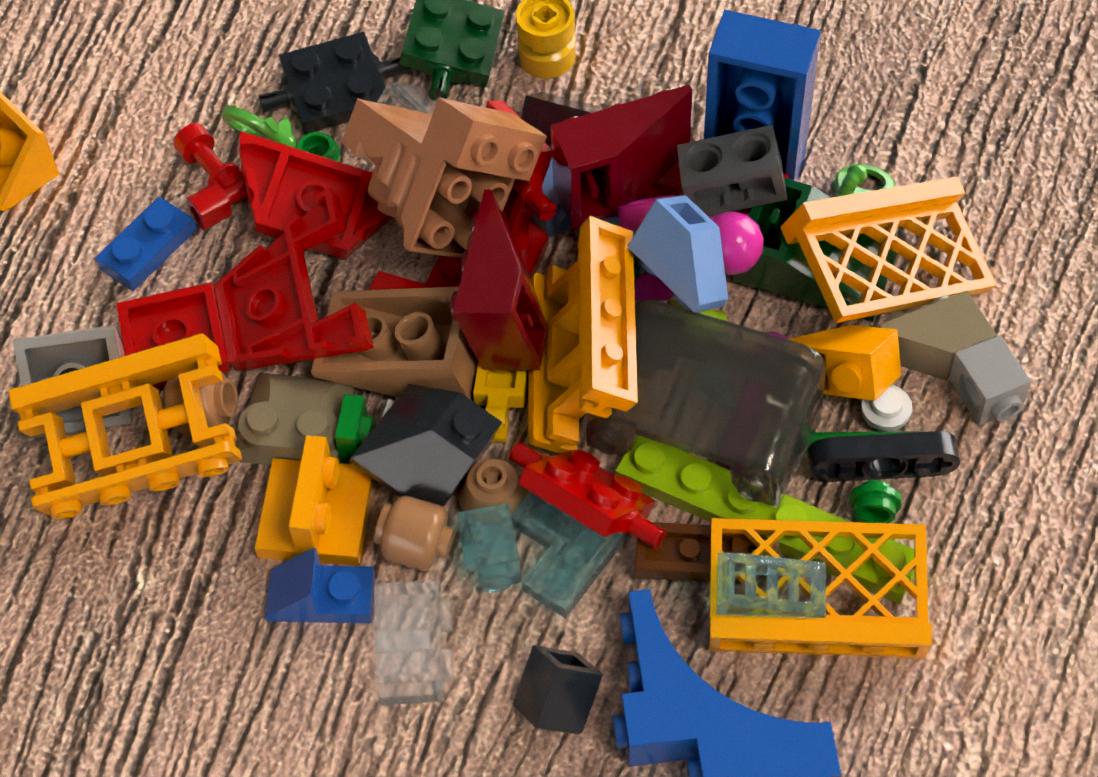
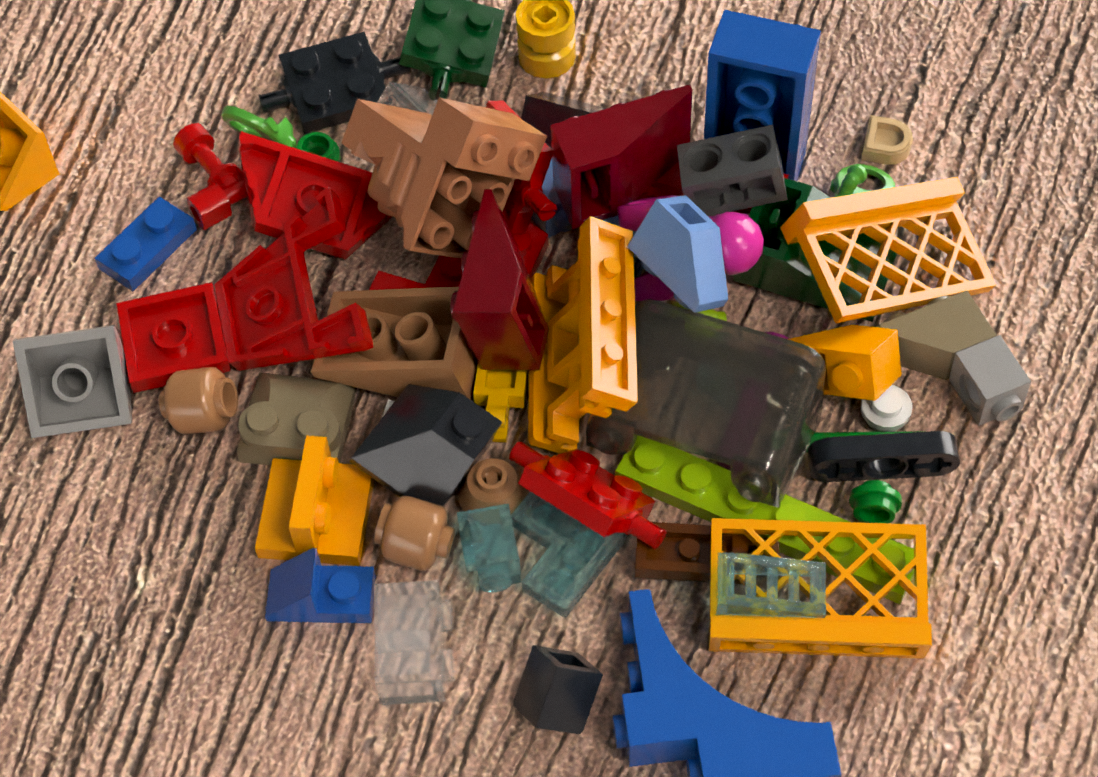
(114, 388): light orange fence -> none
(353, 426): green plate -> none
(887, 141): none -> tan tile

